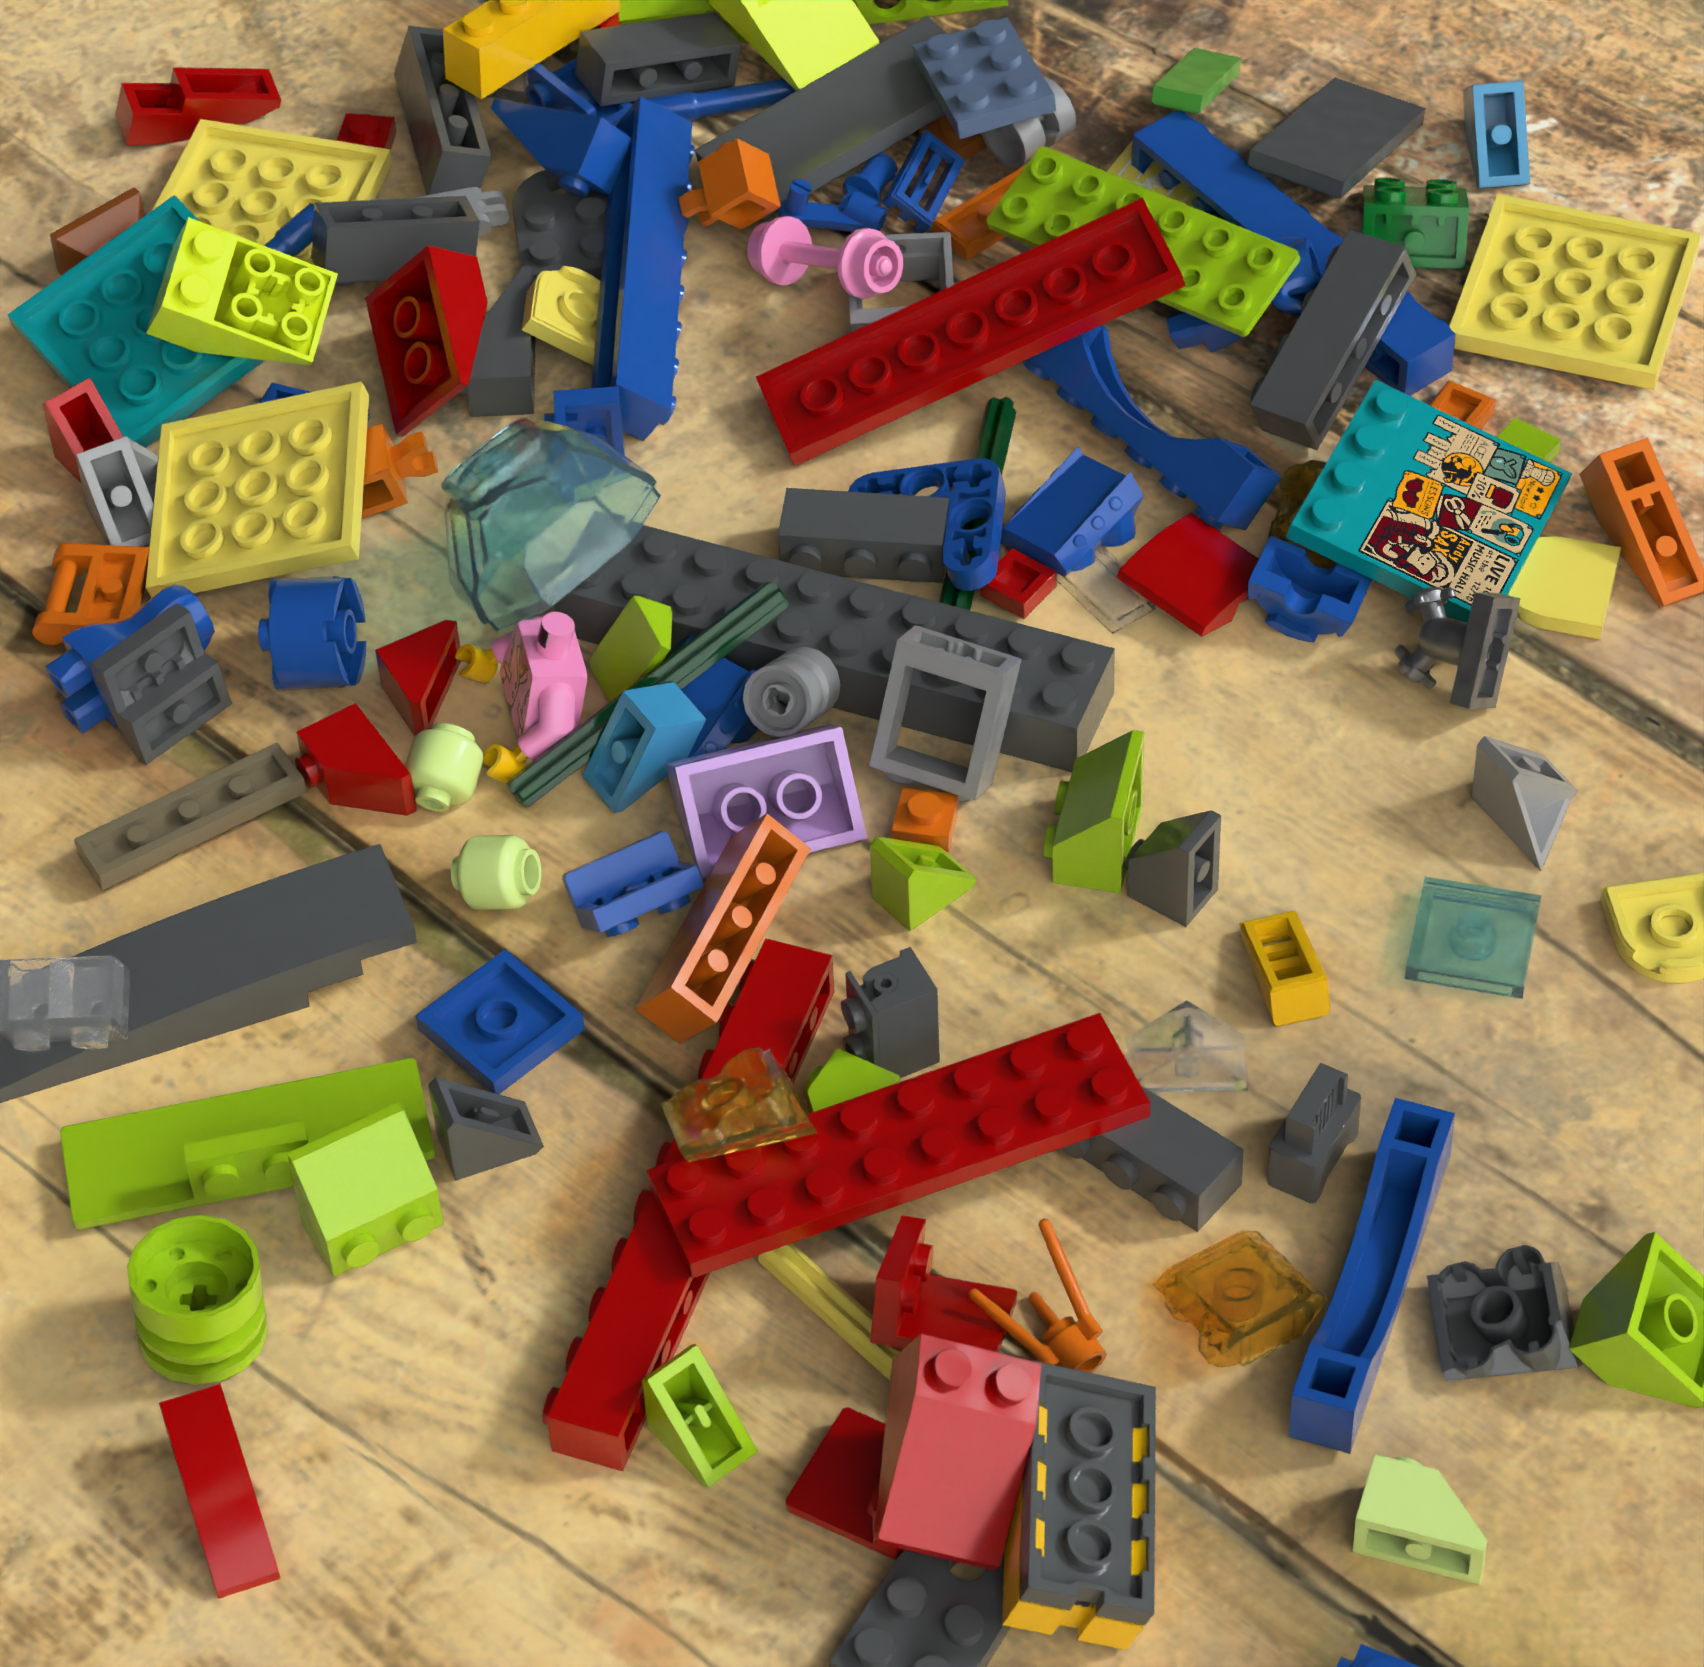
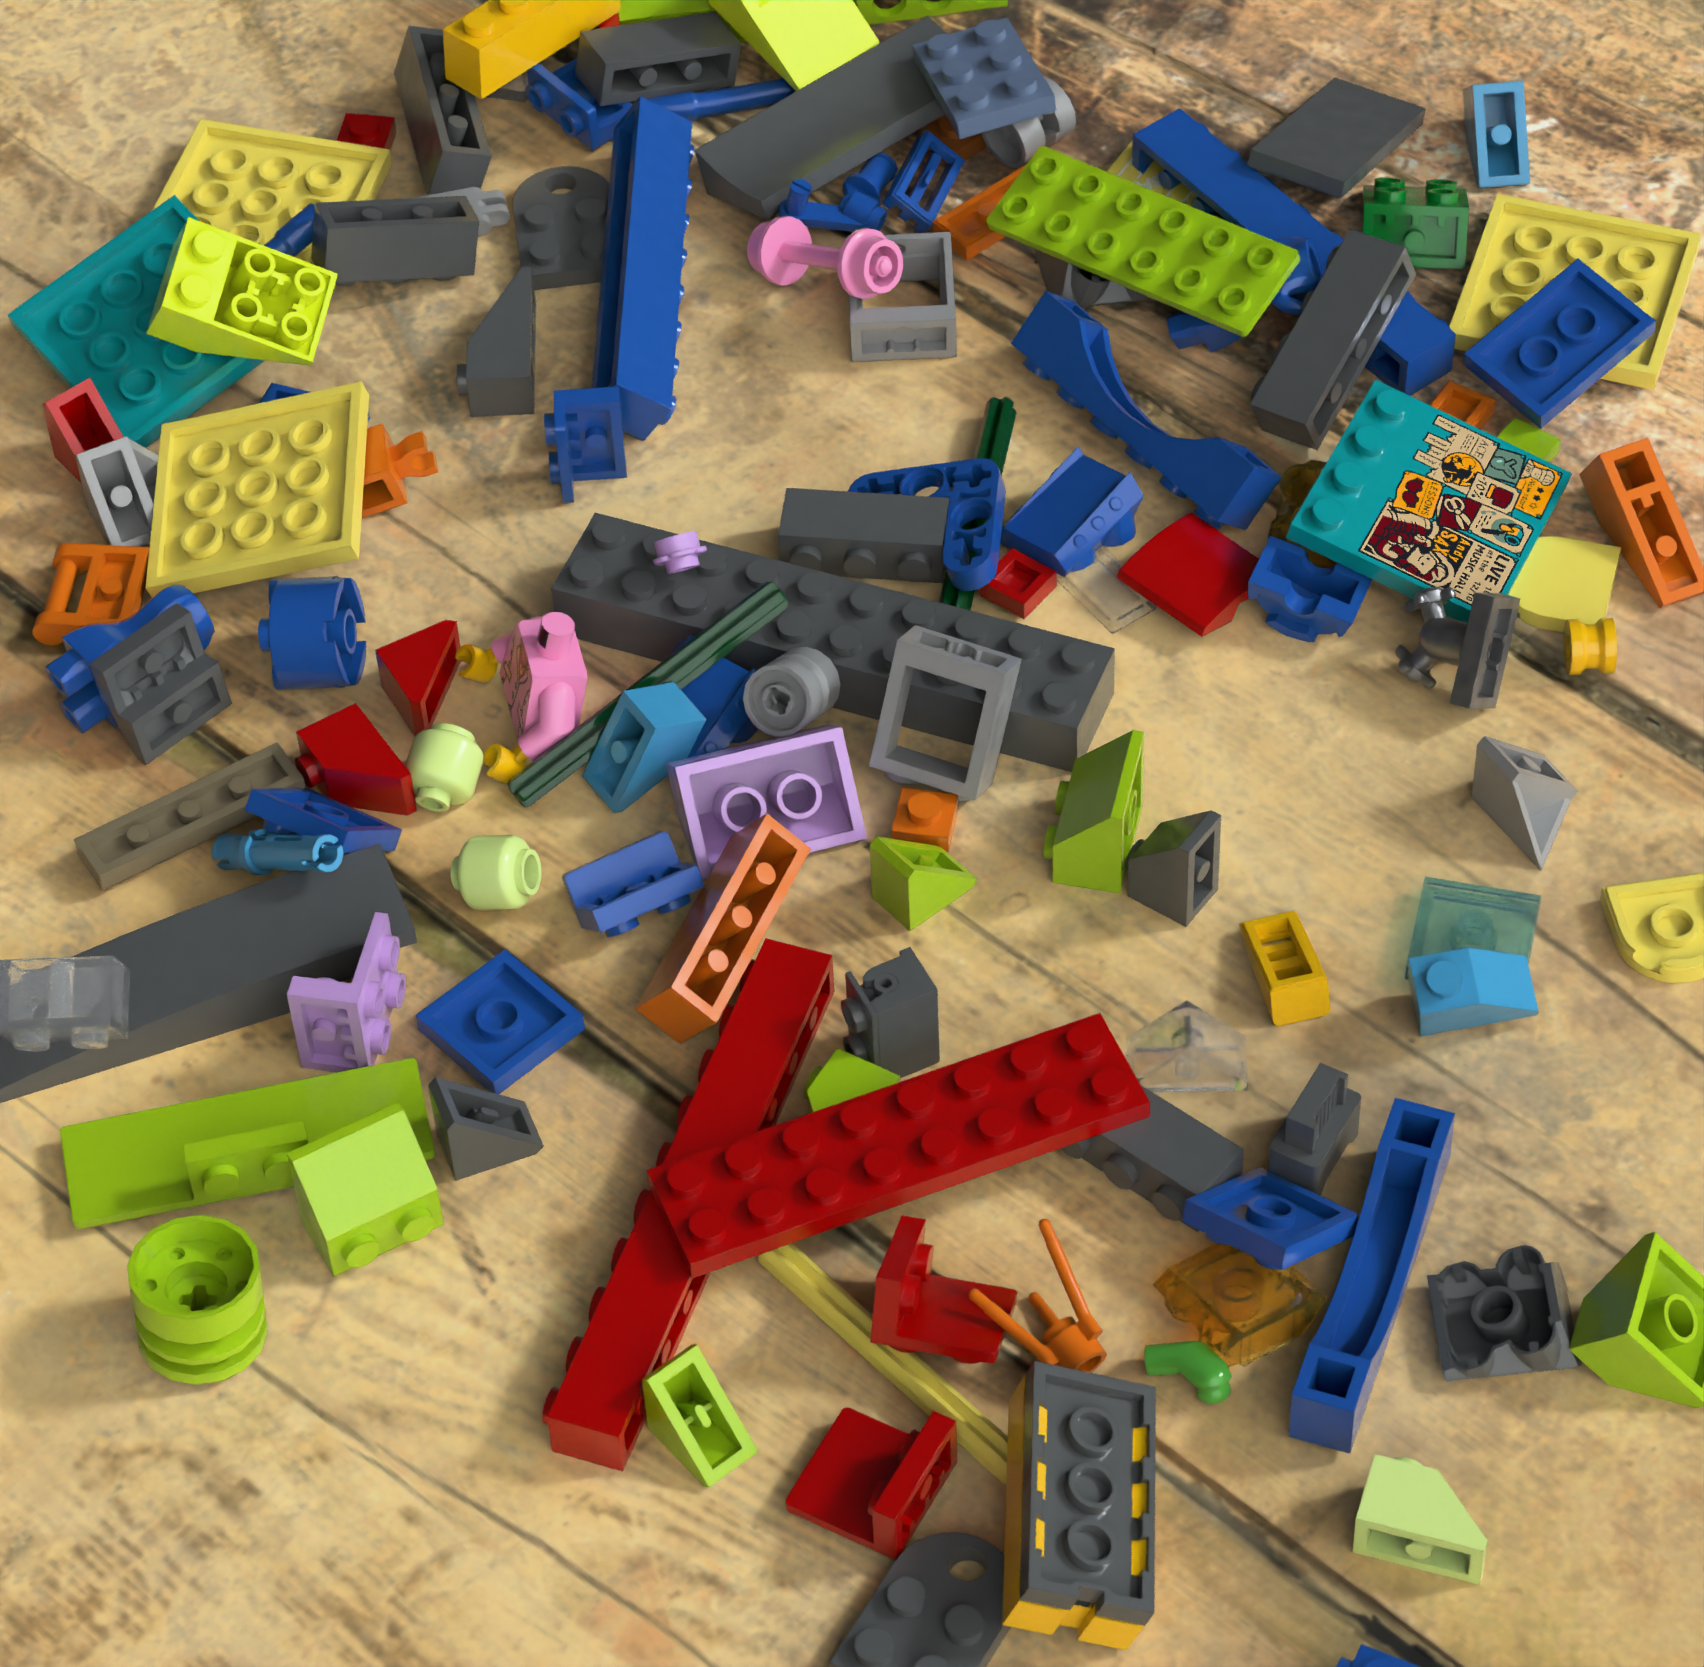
(95, 229): dark orange slope -> none
(172, 110): red slope -> none
(219, 1491): red slope -> none
(265, 851): none -> dark azure pin
(313, 814): none -> blue plate
(349, 1023): none -> lavender bracket
(427, 331): red slope -> none
(538, 517): clear light blue rock -> none
(564, 311): light yellow tile -> none
(571, 145): blue slope -> none
(632, 645): lime slope -> none
(679, 552): none -> lavender plate
(735, 188): orange brick -> none
(738, 1109): clear yellow slope -> none
(955, 1450): slope -> none
(970, 331): red plate -> none
(1196, 80): bright green tile -> none
(1198, 1365): none -> bright green arm
(1269, 1218): none -> blue plate
(1469, 989): none -> dark azure slope
(1559, 343): none -> blue plate
(1590, 646): none -> yellow wheel

